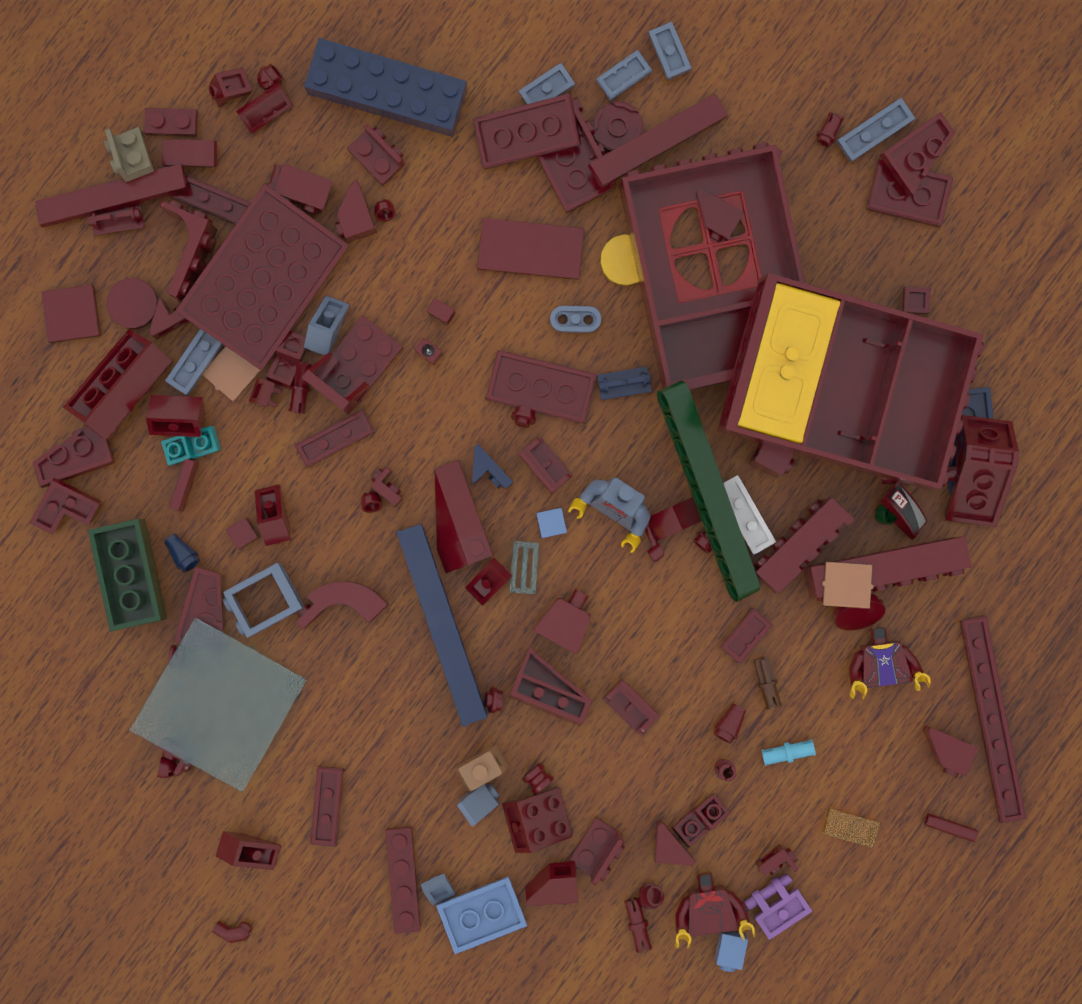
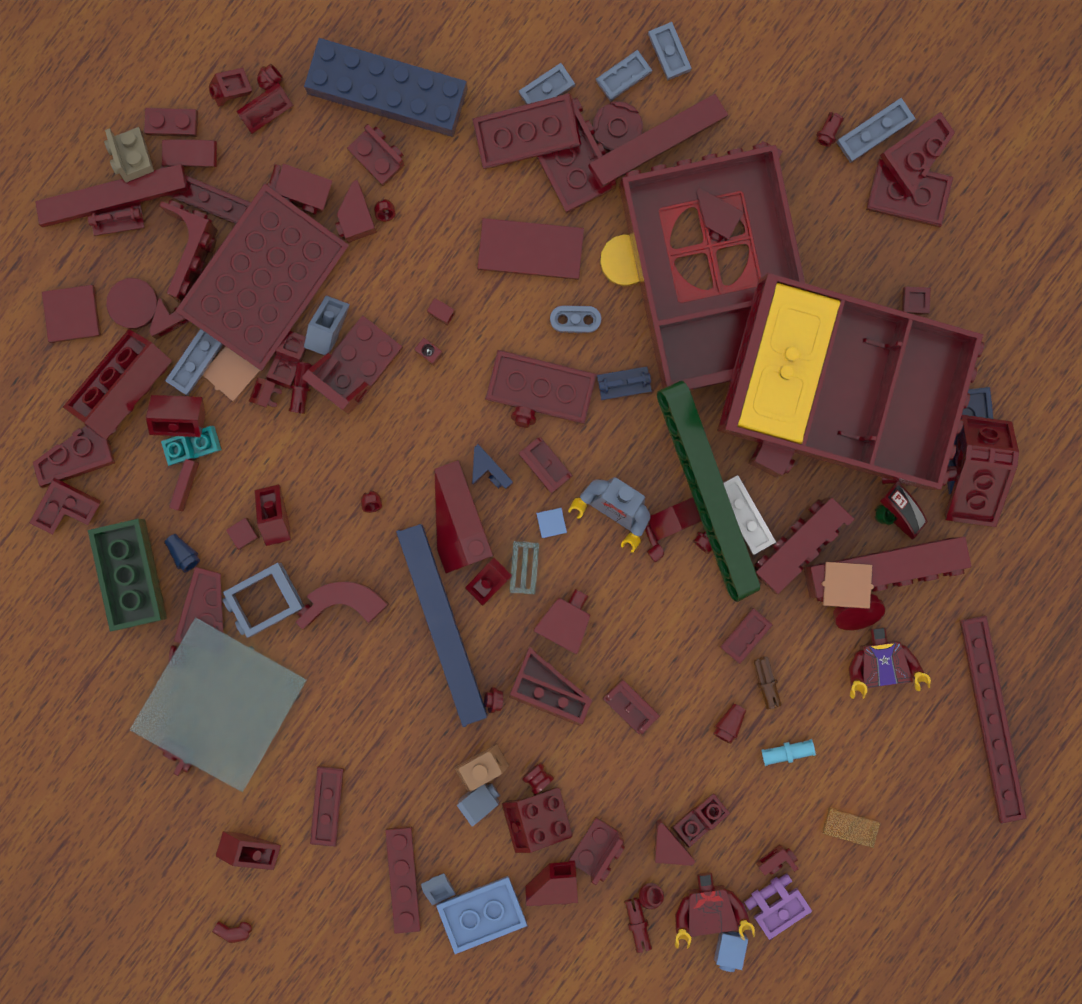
(166, 768): dark red hinge -> none
(334, 438): dark red tile -> none
(388, 491): dark red bracket -> none
(727, 775): dark red pin -> none
(950, 752): dark red slope -> none
(951, 827): dark red piece -> none

